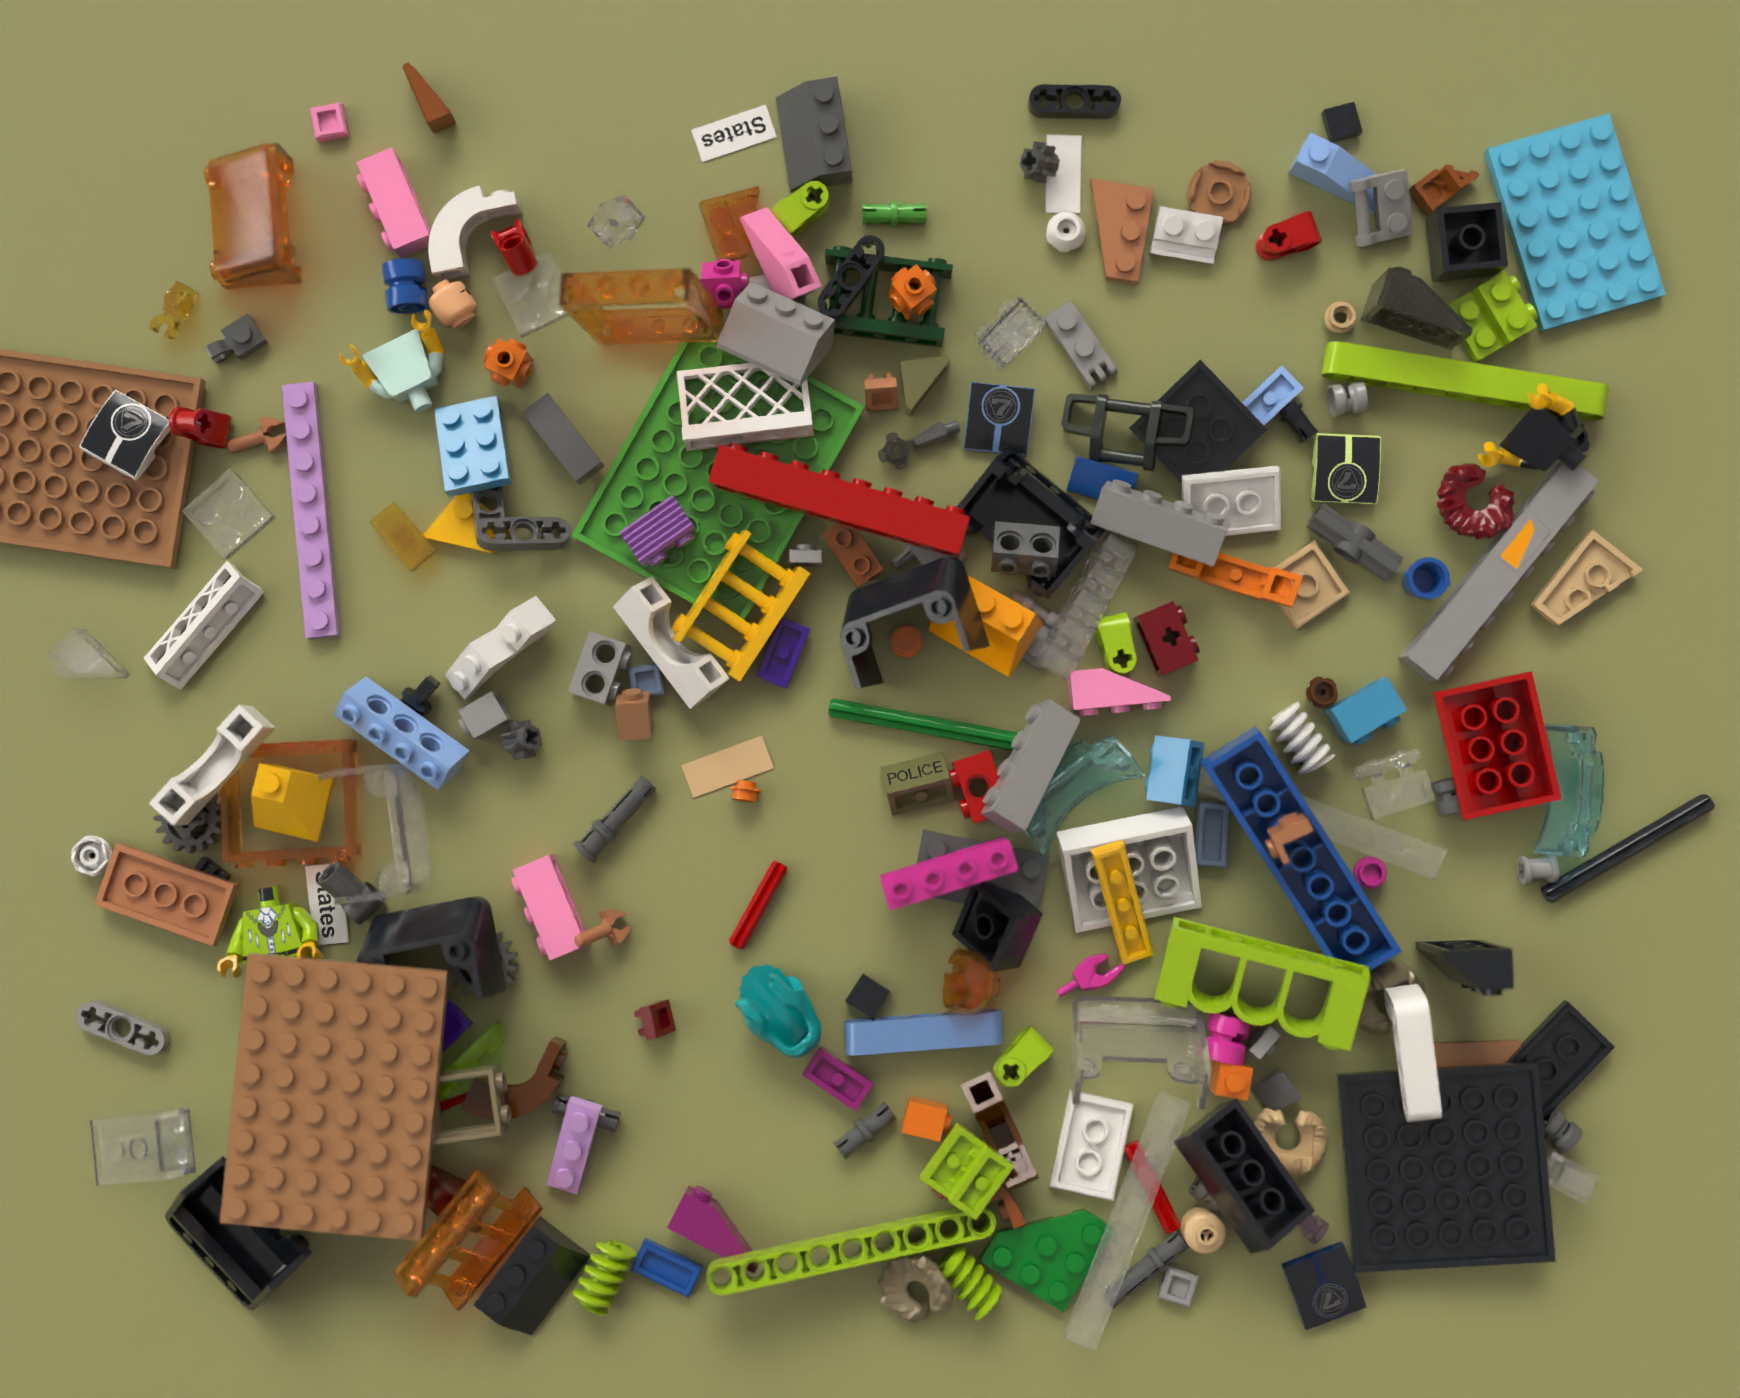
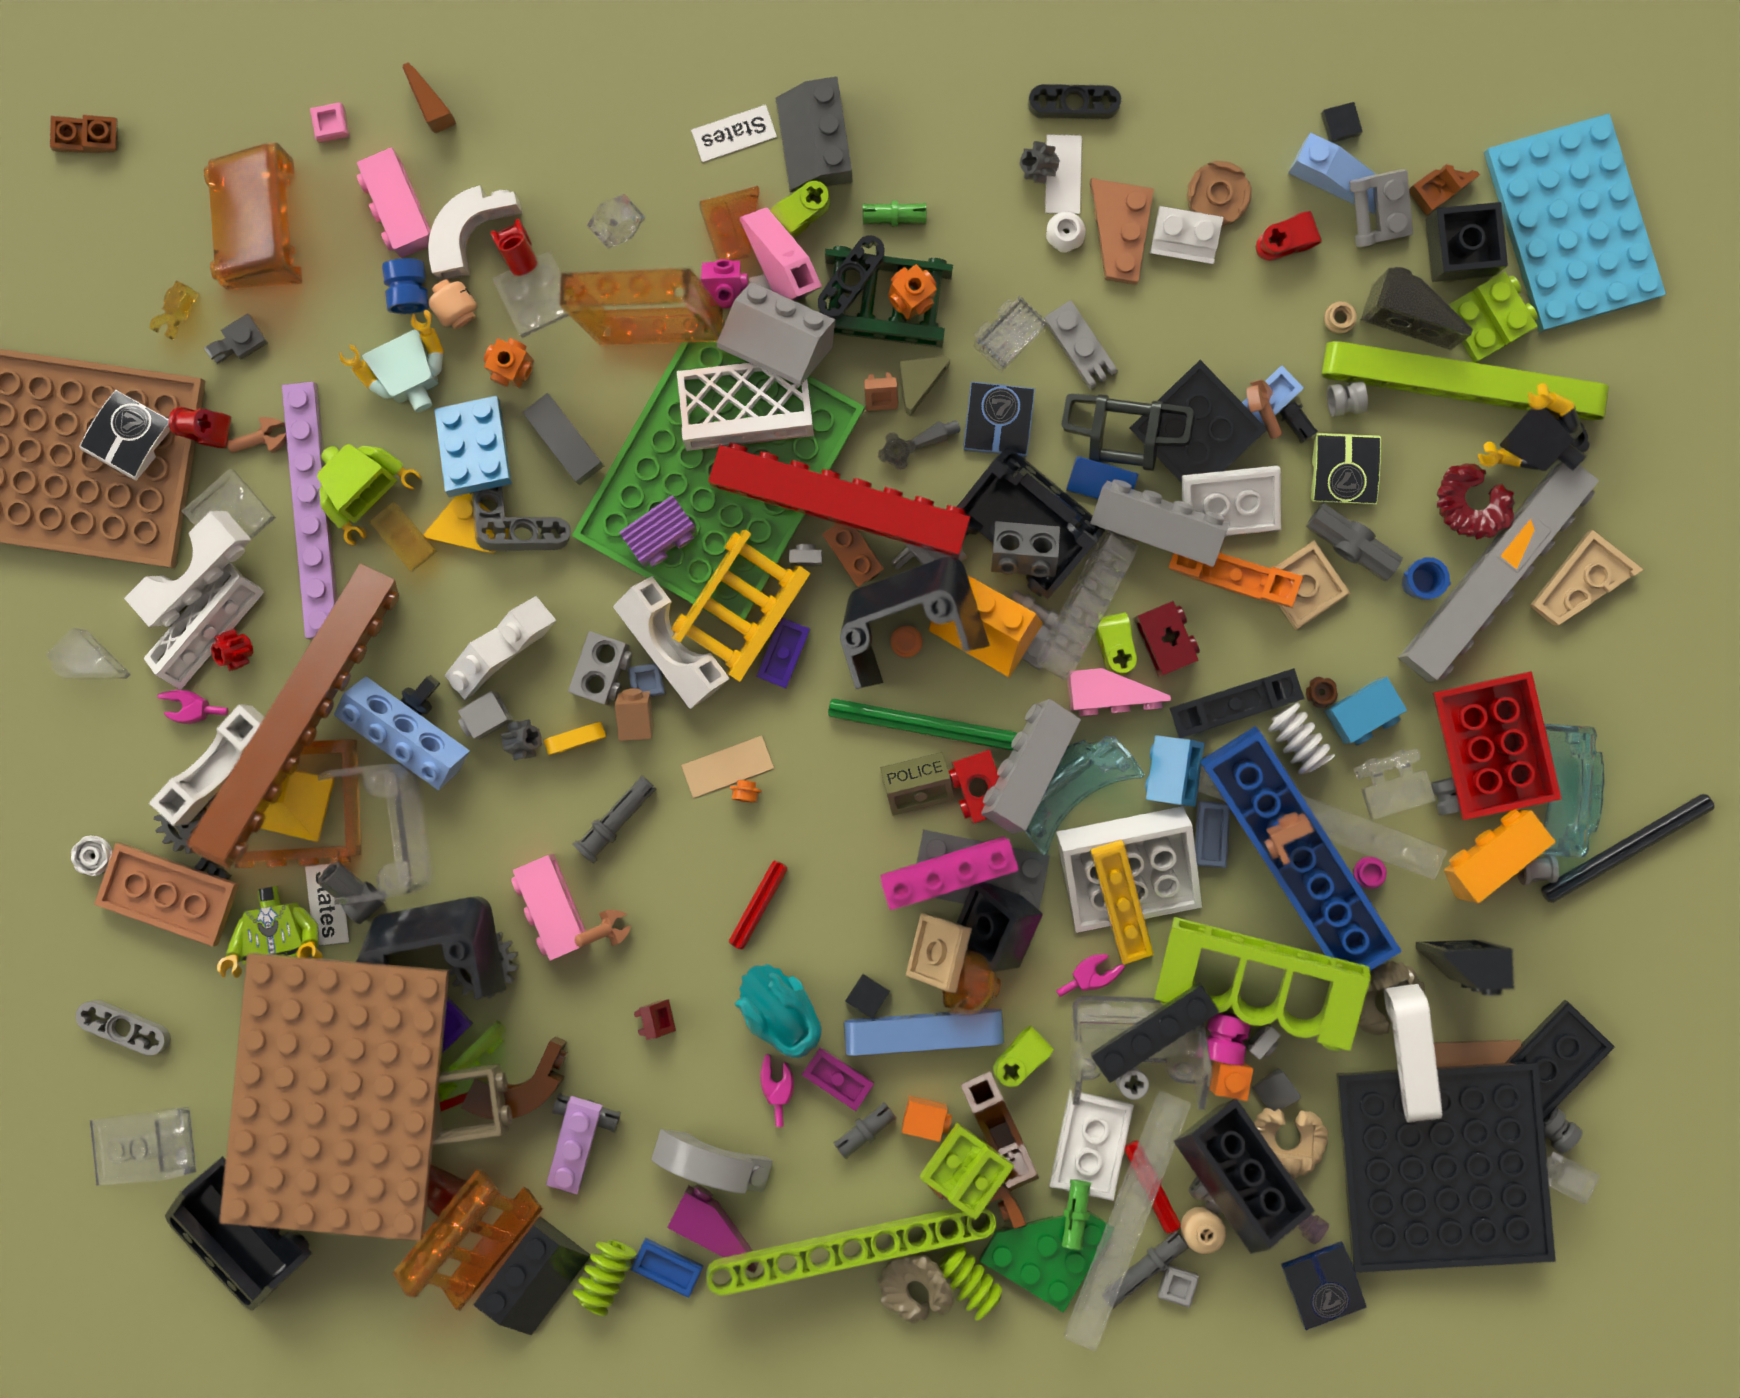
(83, 135): none -> dark orange slope
(193, 707): none -> dark pink hand
(215, 544): none -> white arch
(232, 650): none -> red gear
(294, 718): none -> dark orange brick
(355, 482): none -> lime torso
(574, 738): none -> yellow beam
(710, 1165): none -> light grey arch
(776, 1092): none -> dark pink hand
(938, 952): none -> tan tile
(1076, 1214): none -> bright green pin
(1139, 1089): none -> light grey bush
(1155, 1032): none -> black plate
(1236, 703): none -> black slope
(1258, 400): none -> nougat bar
(1497, 855): none -> light orange slope

